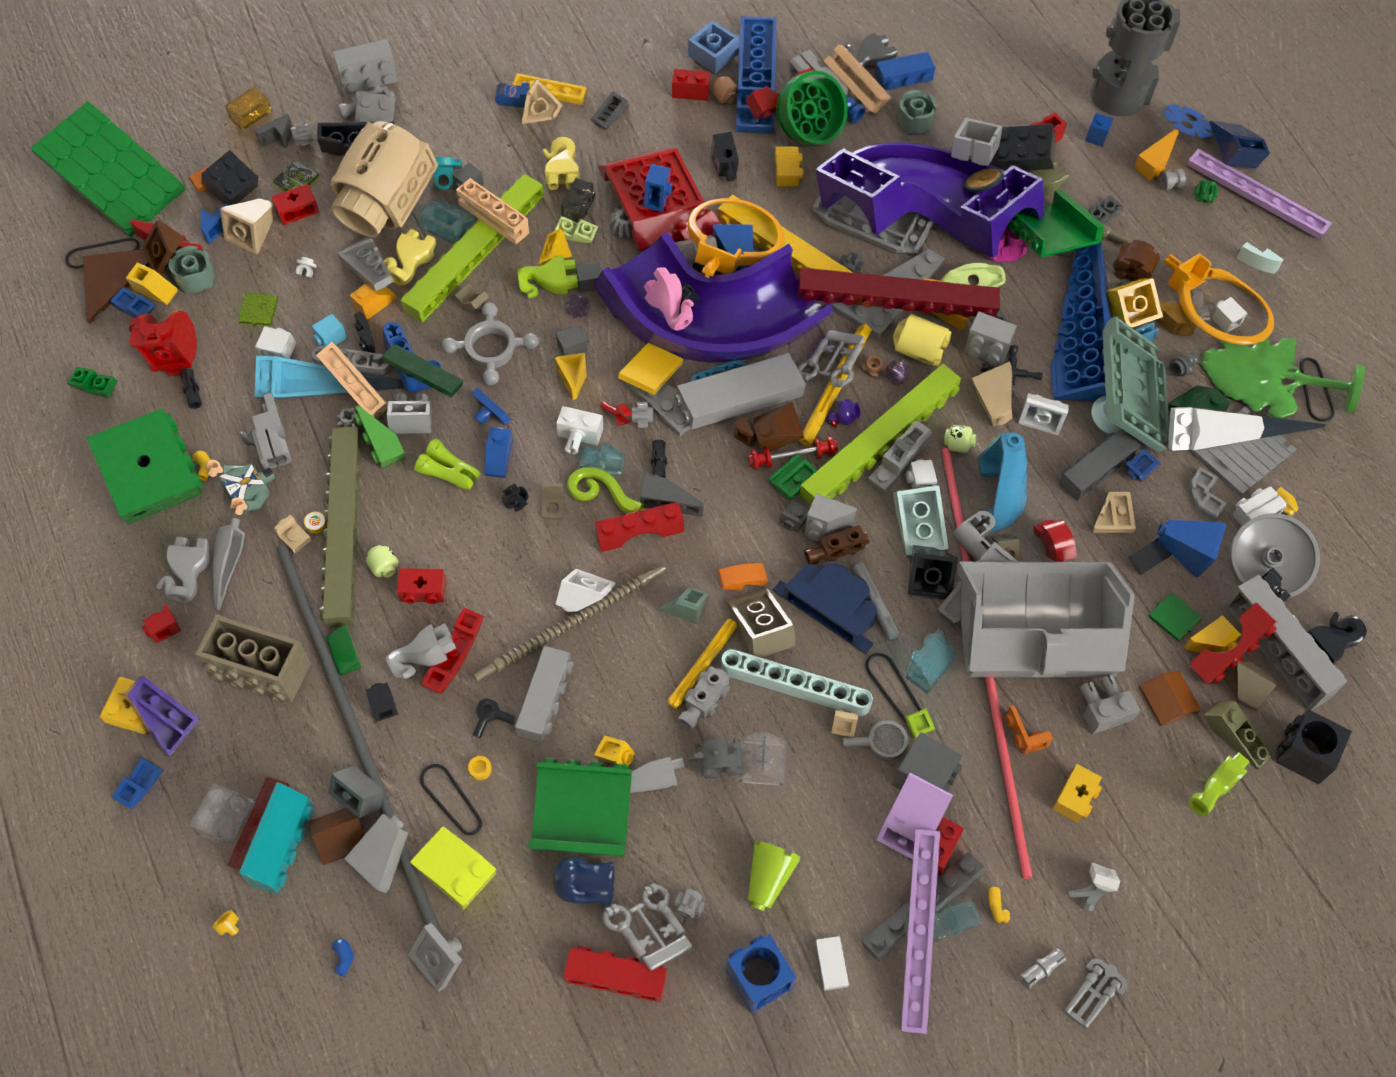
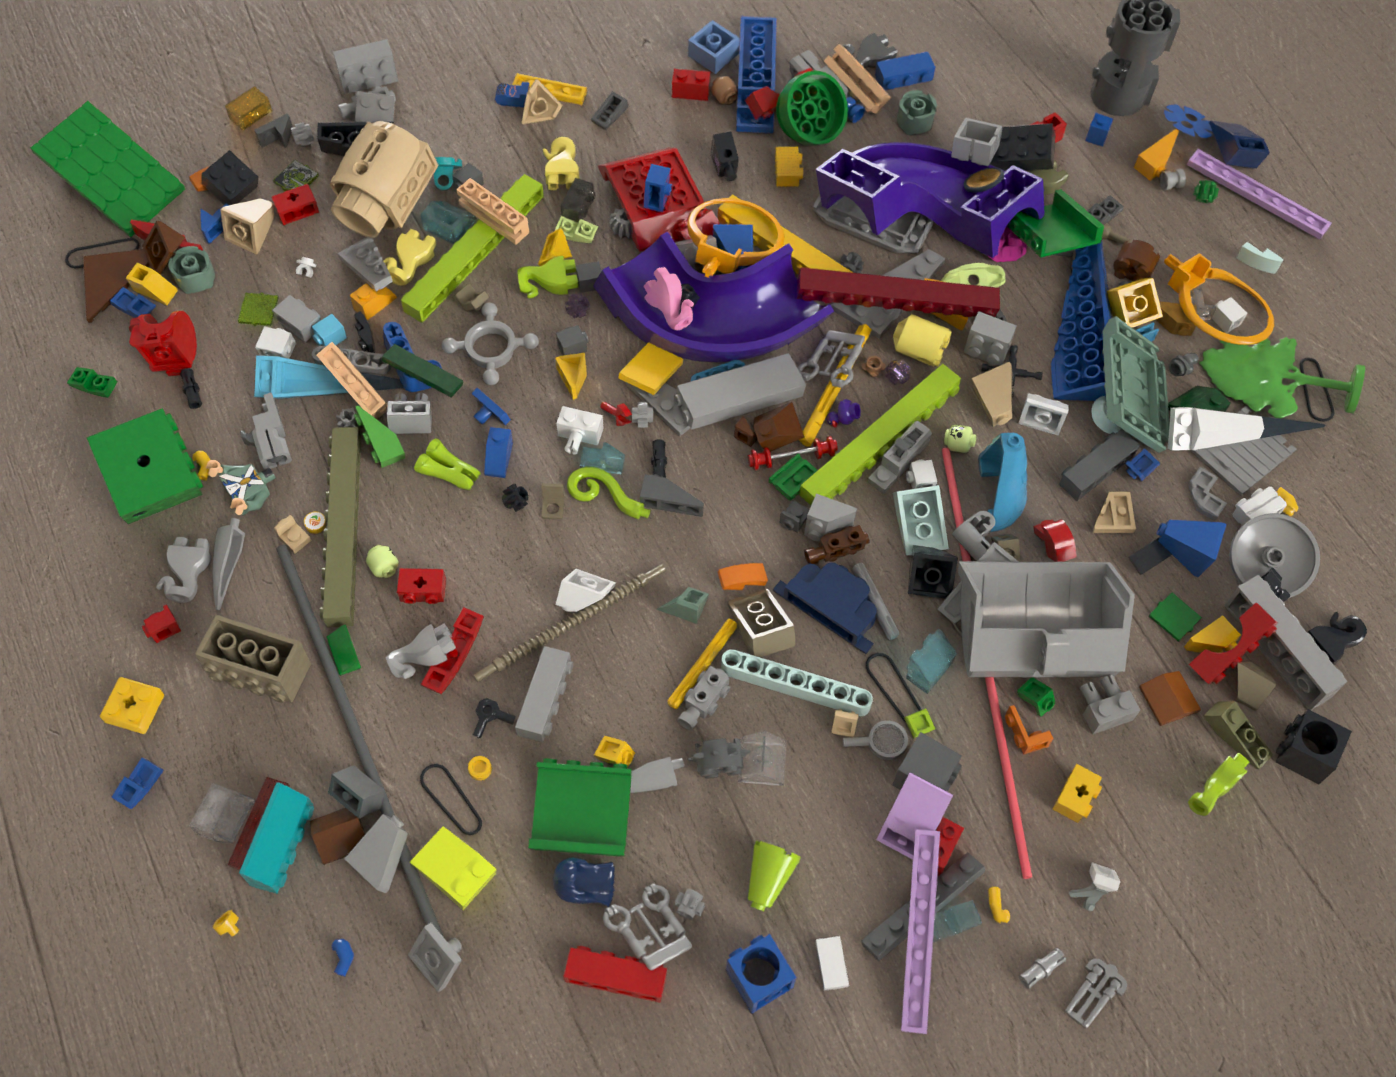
(161, 714): dark purple wedge -> none
(296, 317): none -> light grey brick
(381, 701): black brick -> none
(617, 530): red arch -> none
(1037, 695): none -> green bracket

